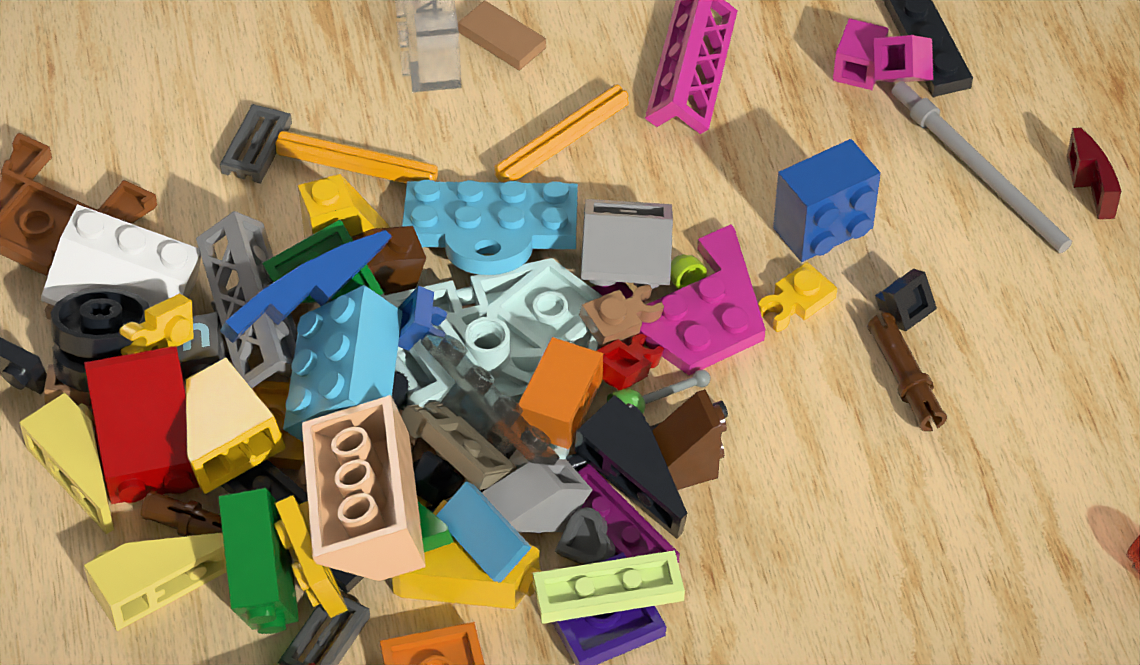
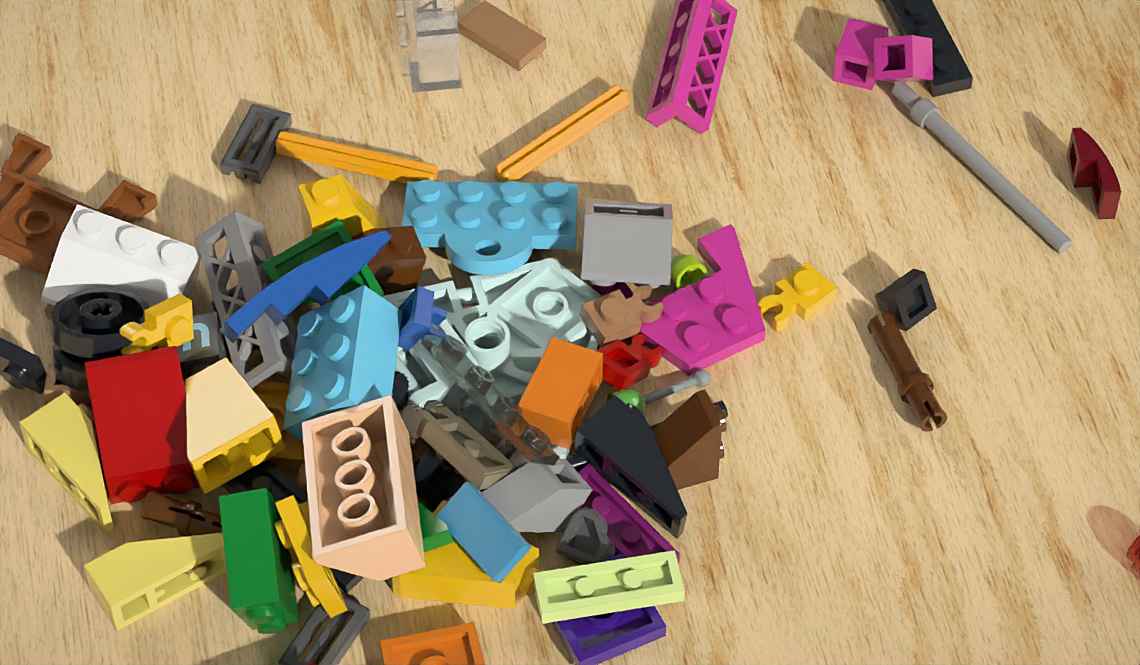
(826, 200): blue brick -> none

